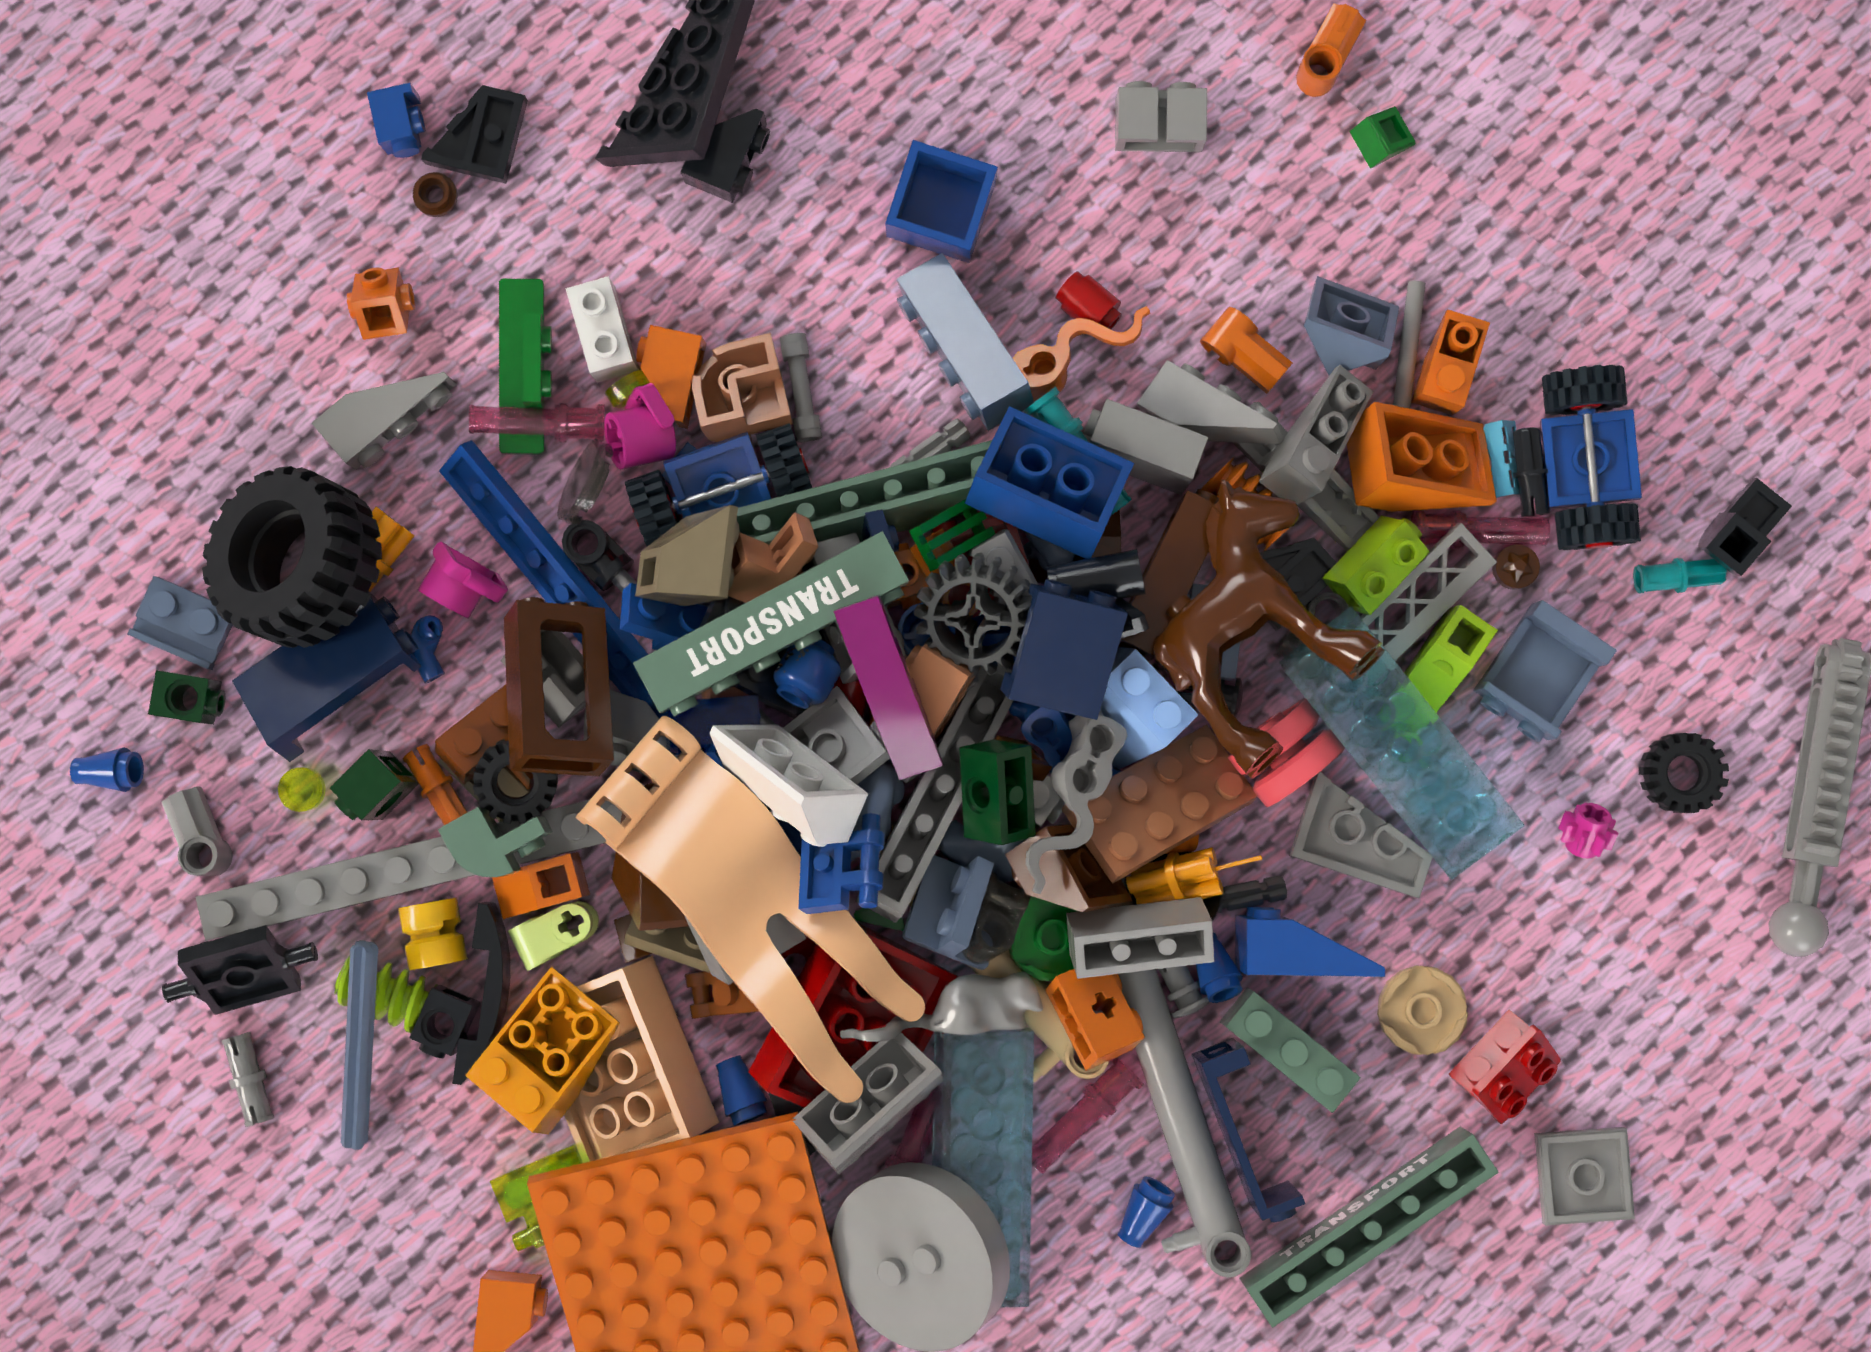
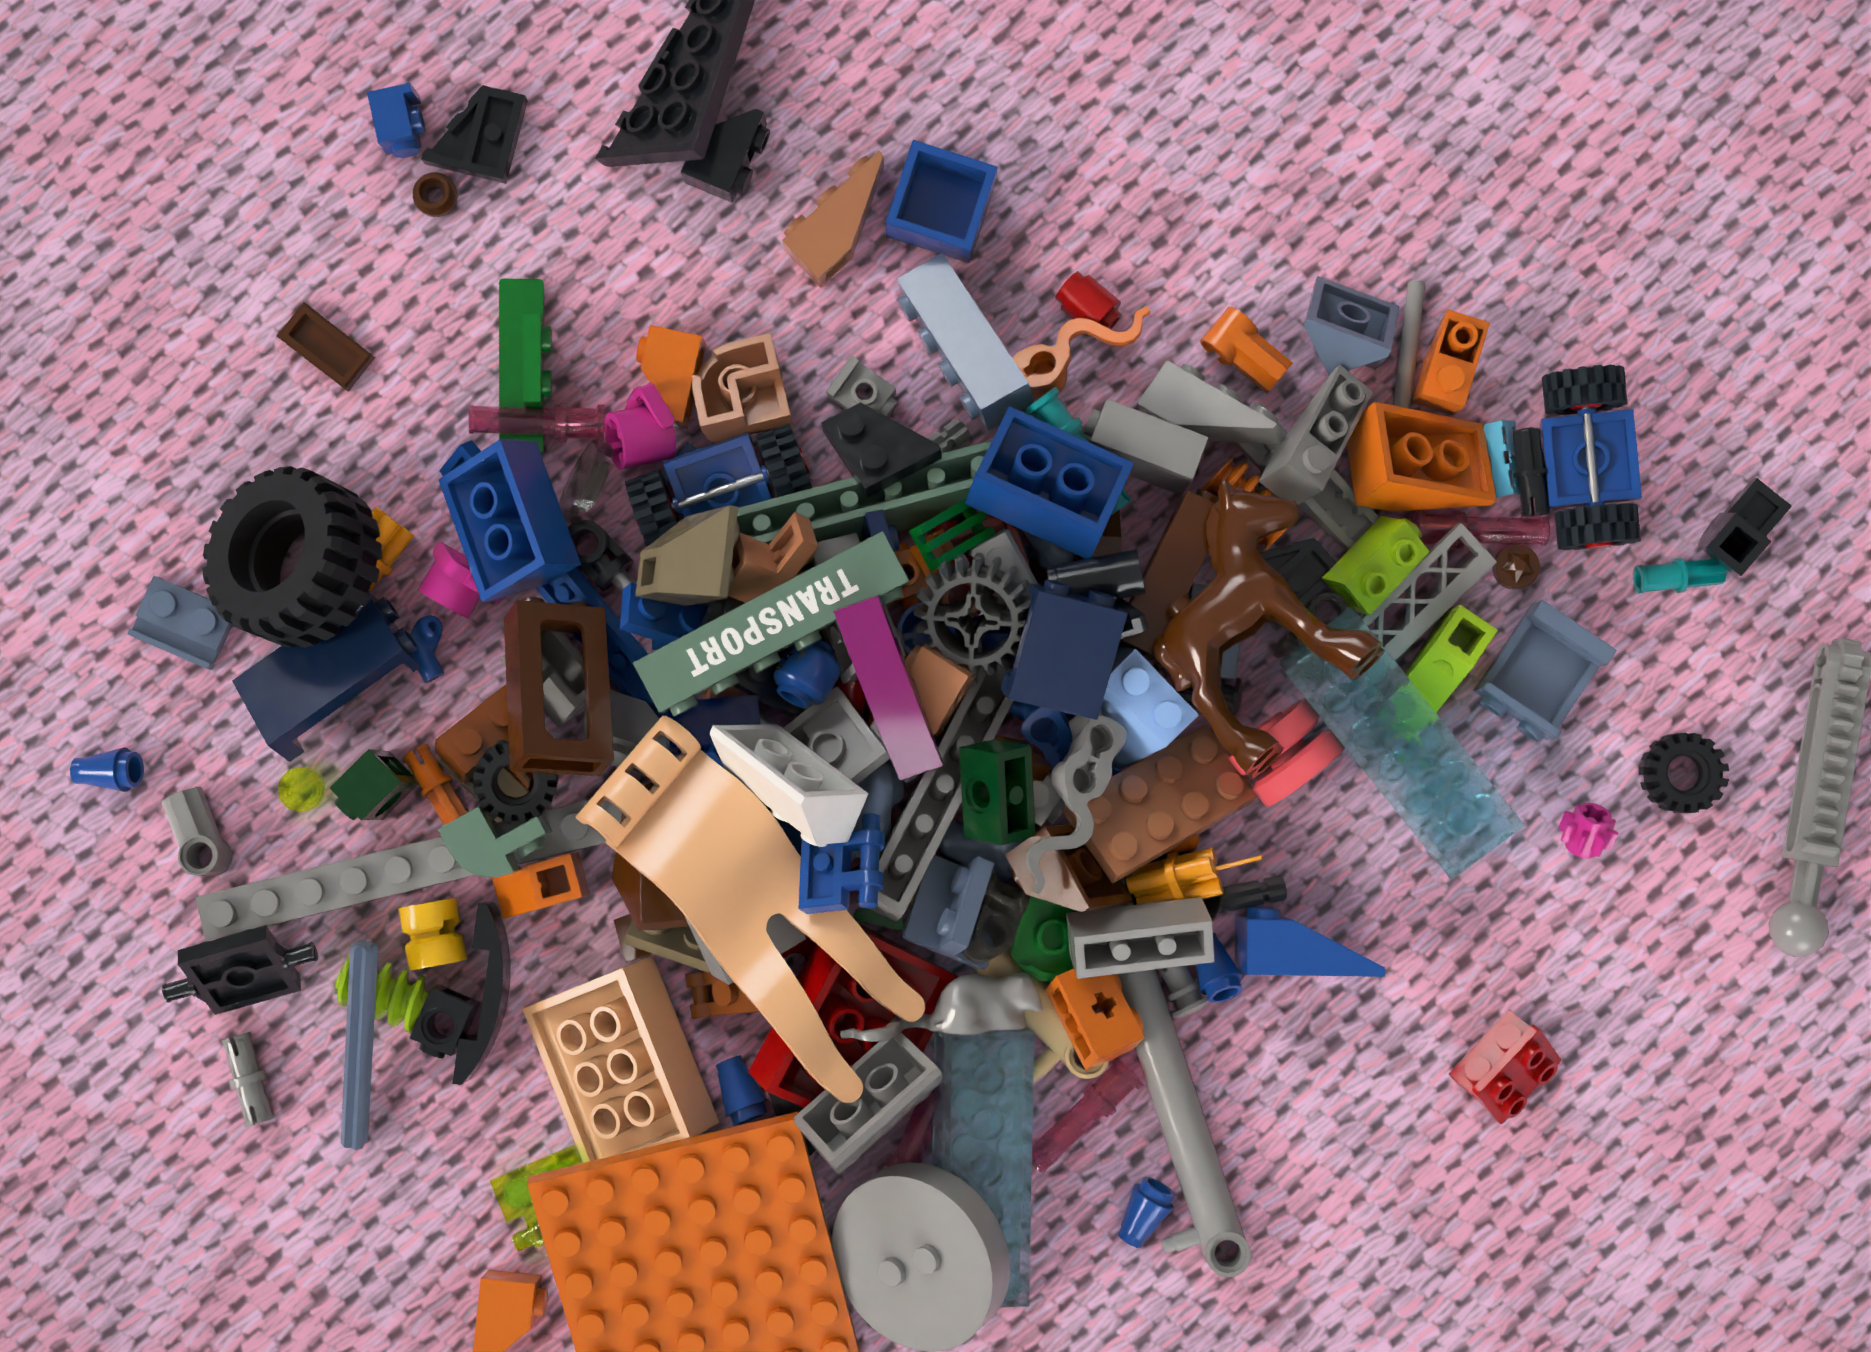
(168, 697): dark green brick -> none
(326, 346): none -> reddish brown tile
(372, 417): light grey slope -> none
(380, 302): orange brick -> none
(509, 519): none -> blue slope
(545, 1053): light orange slope -> none
(548, 933): yellowish green piece -> none
(602, 329): white brick -> none
(622, 389): clear neon green tile -> none
(806, 424): light grey bar -> none
(832, 231): none -> nougat slope
(851, 378): none -> light grey brick
(877, 447): none -> black wing
(1160, 118): light grey piece -> none
(1215, 1061): dark blue panel -> none
(1290, 1049): sand green brick -> none
(1330, 49): orange piece -> none
(1353, 840): light grey wing -> none
(1368, 1225): sand green brick -> none
(1382, 136): green slope -> none
(1406, 1002): tan tile -> none
(1584, 1176): light grey tile -> none

